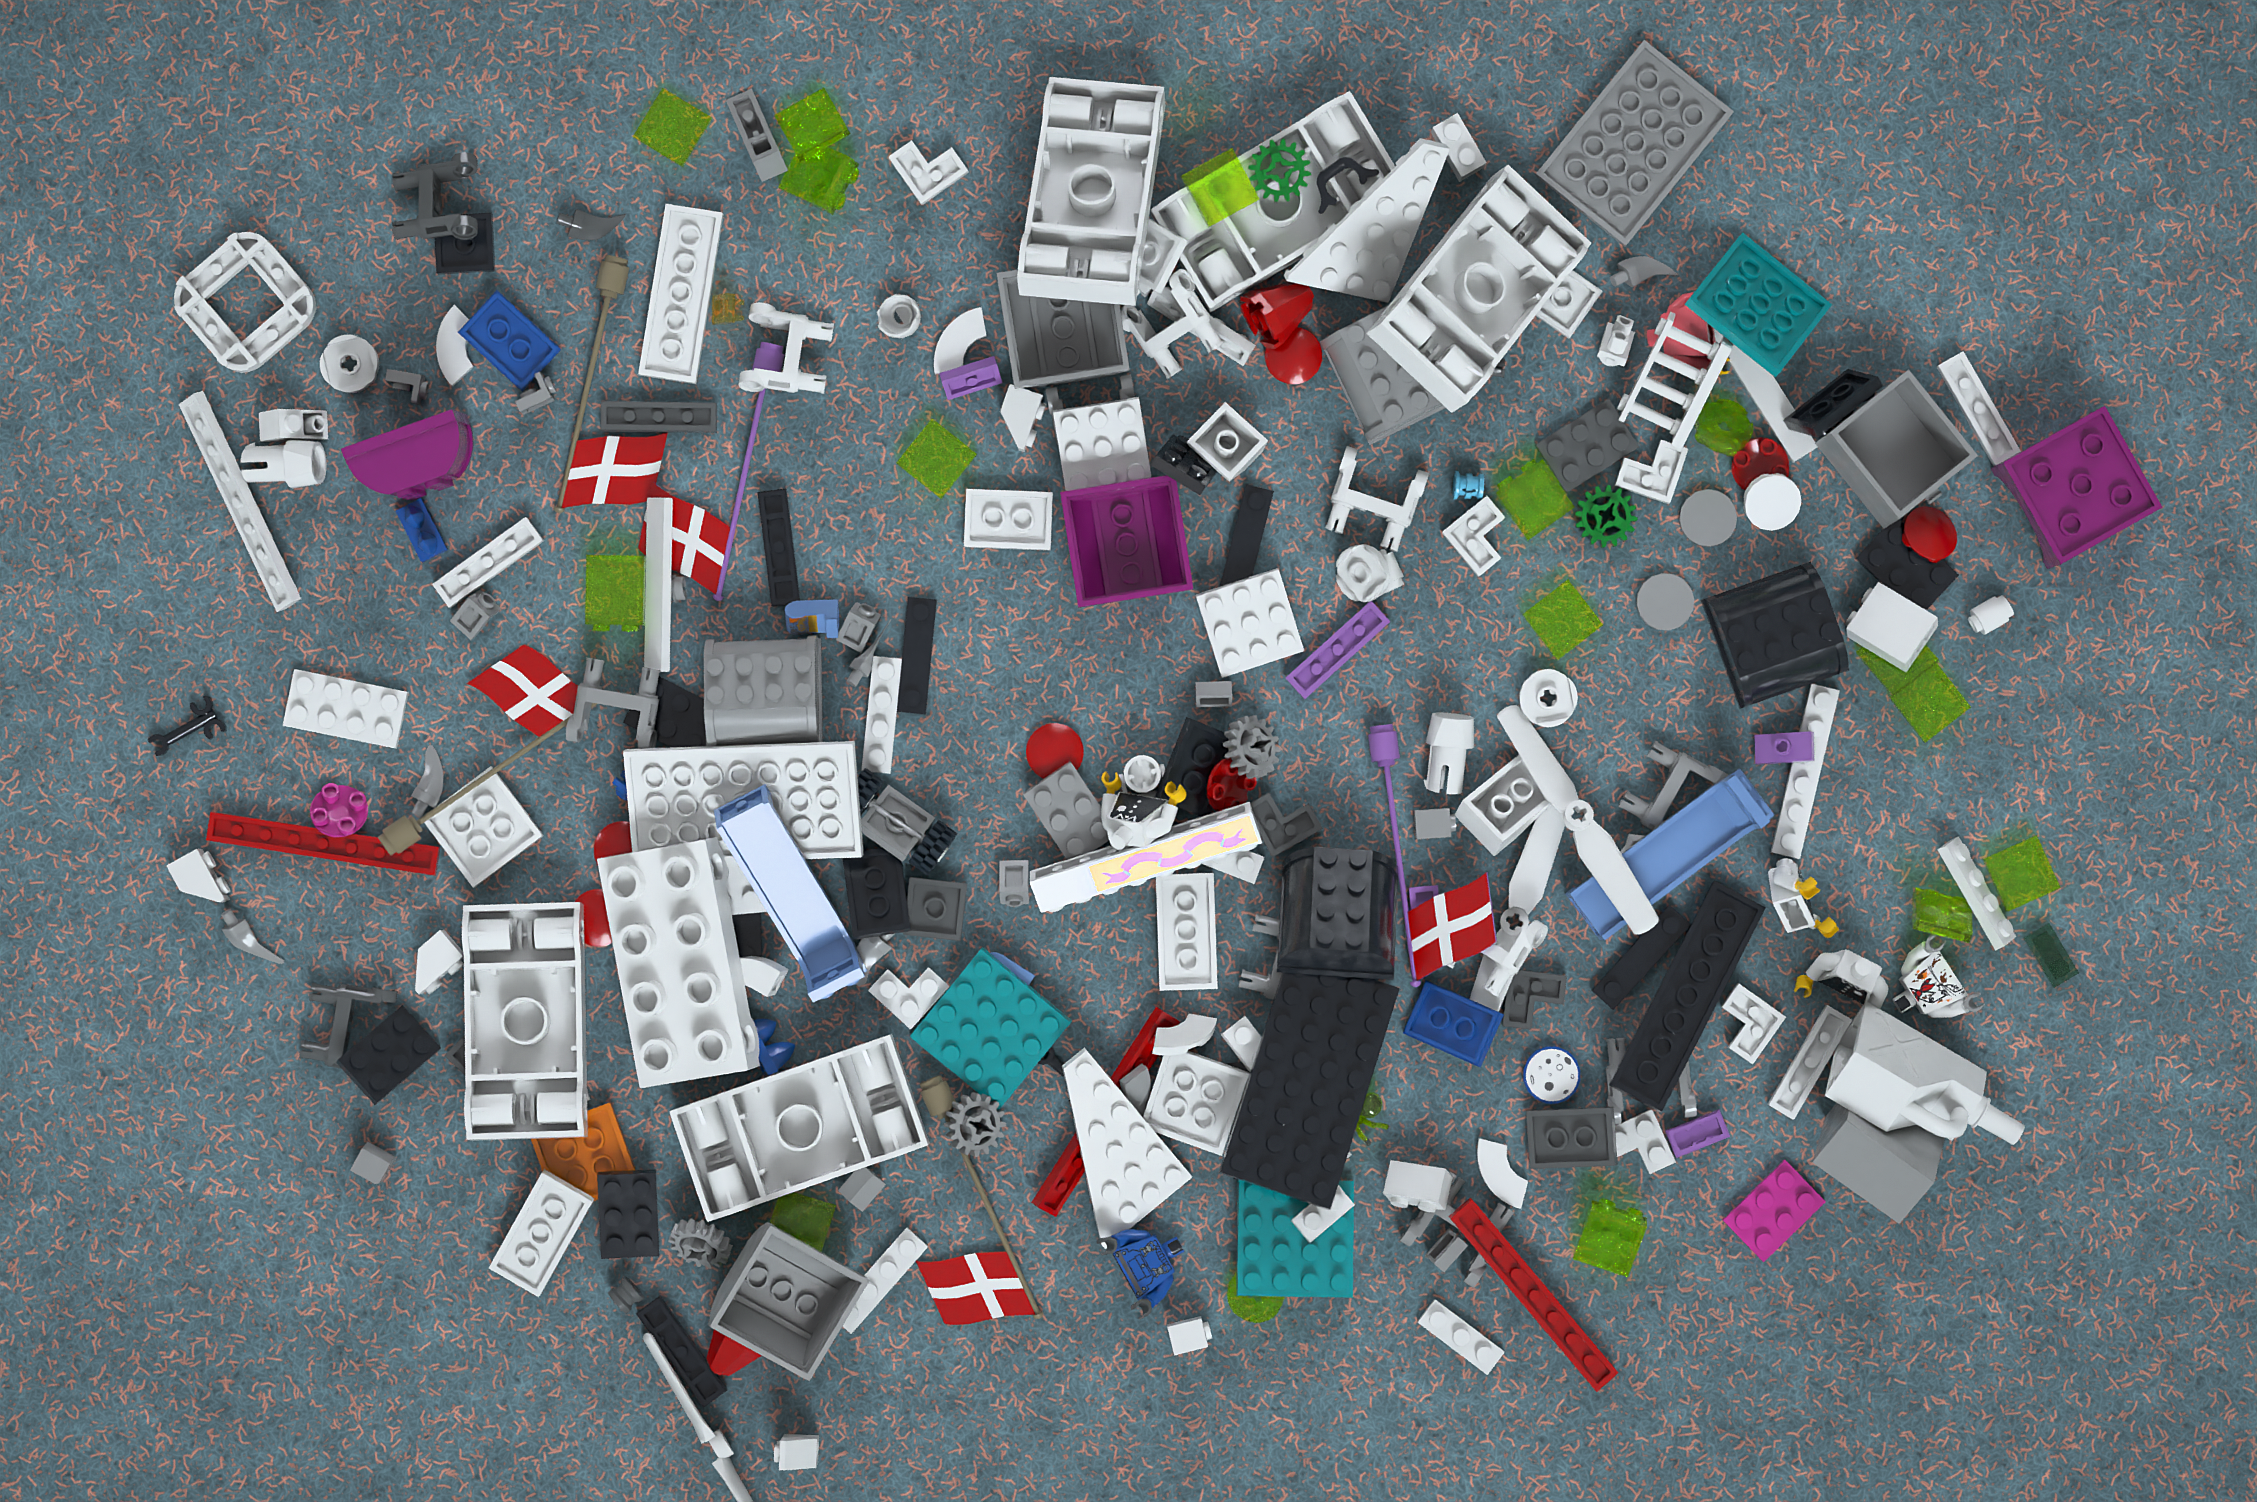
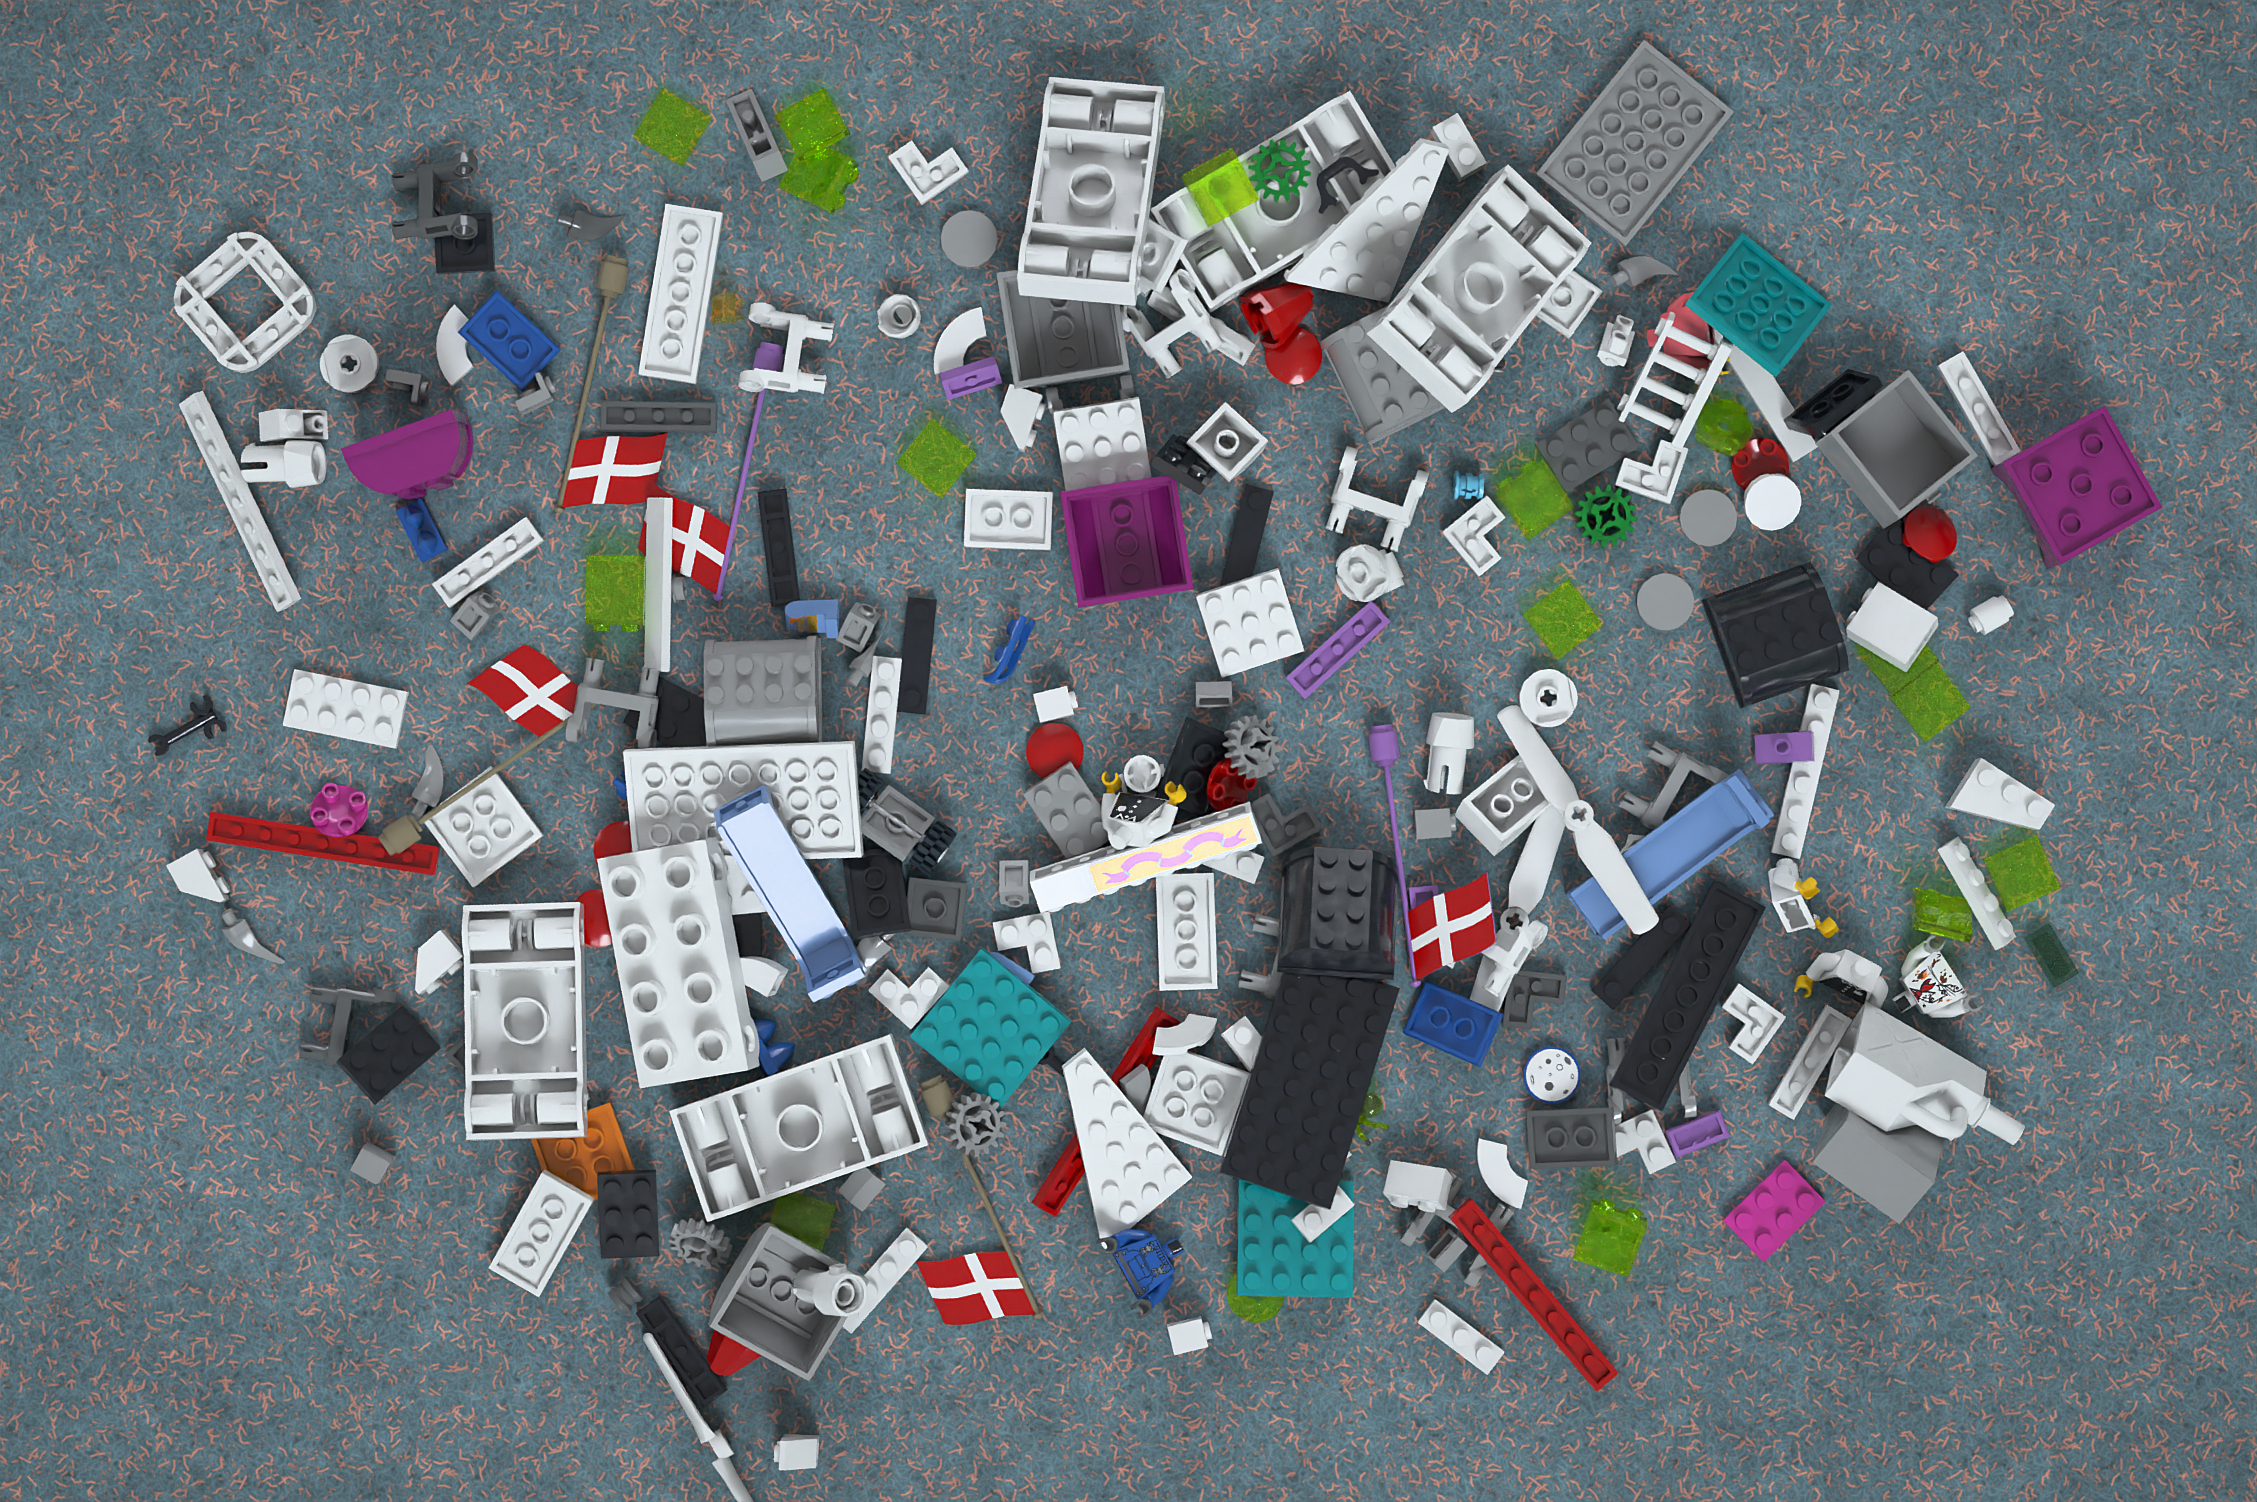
(832, 1291): none -> white piece
(969, 239): none -> light grey tile
(1005, 654): none -> blue piece
(1036, 933): none -> white plate
(1055, 704): none -> white brick
(1997, 796): none -> white wedge

